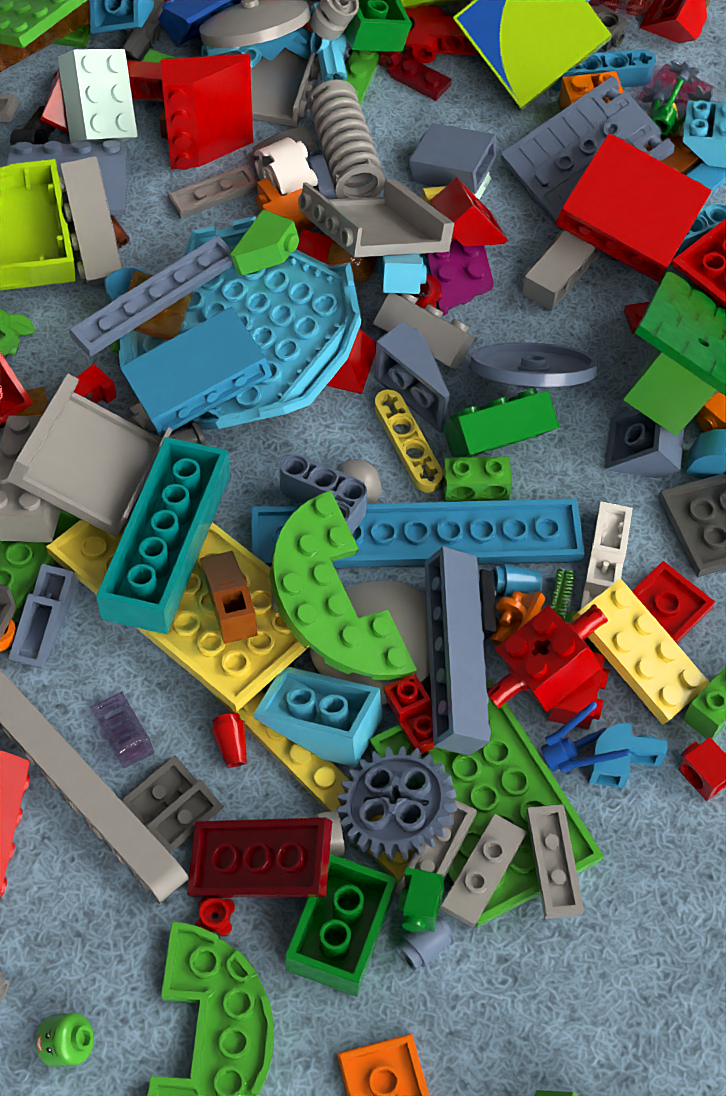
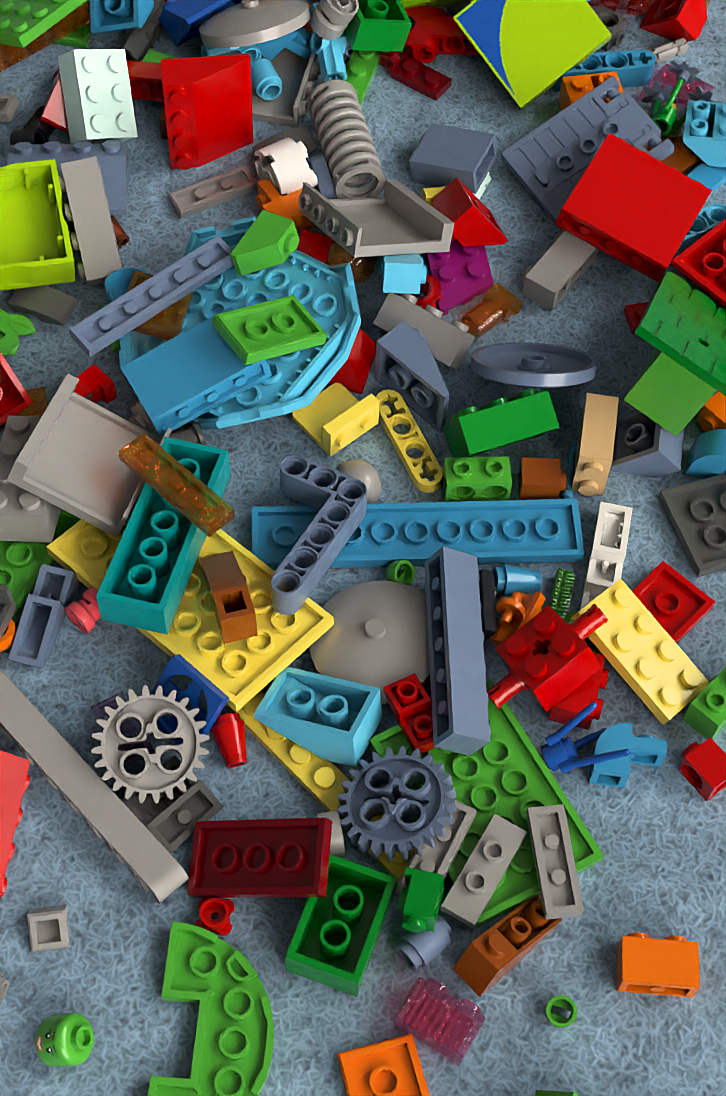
(44, 302): none -> dark grey slope
(48, 928): none -> light grey slope
(85, 611): none -> coral wheel
(154, 777): none -> light grey gear
(176, 484): none -> clear orange plate
(215, 697): none -> blue piece
(265, 79): none -> medium azure brick
(269, 329): none -> bright green tile
(316, 603): bright green plate -> none
(337, 417): none -> light yellow bracket
(405, 575): none -> bright green hinge
(440, 1019): none -> clear pink brick
(496, 306): none -> clear orange piece
(504, 945): none -> dark orange slope
(540, 478): none -> dark orange brick
(565, 1003): none -> bright green hinge
(568, 494): none -> dark azure hinge
(595, 444): none -> tan brick
(658, 965): none -> orange brick
(668, 50): none -> light grey axle

